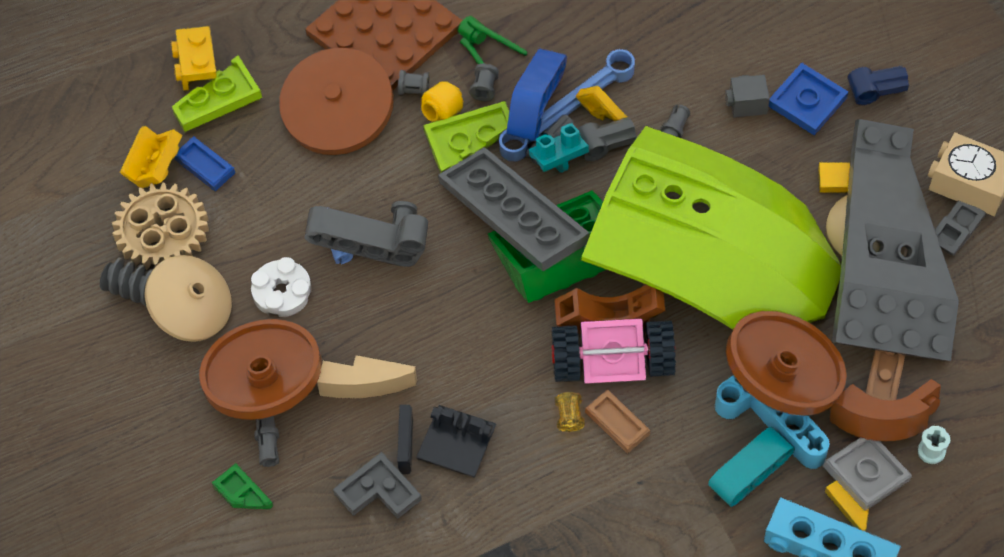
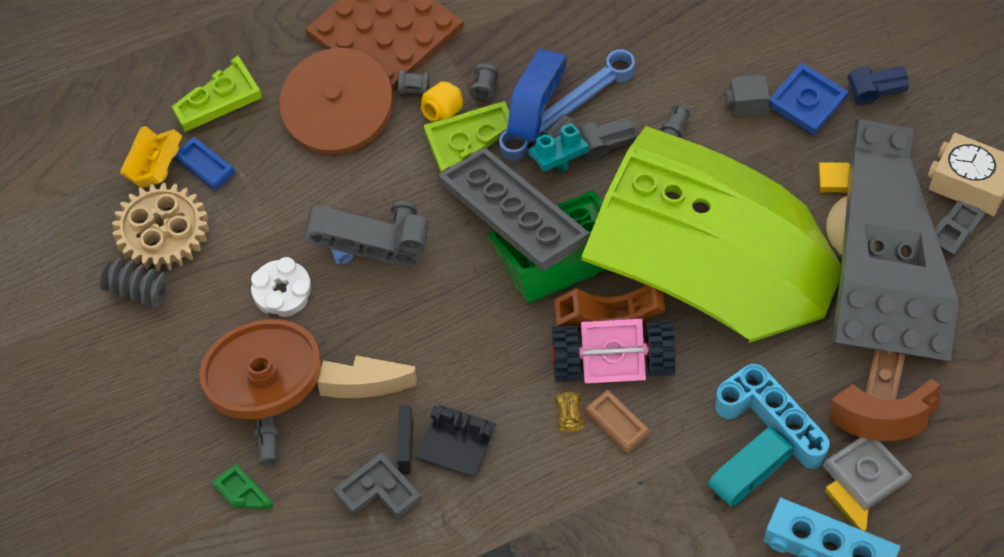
(180, 309): tan dish -> none
(195, 55): yellow bracket -> none
(476, 32): green plant -> none
(599, 104): yellow tile -> none
(786, 363): dark orange dish -> none
(933, 454): light aqua bush -> none

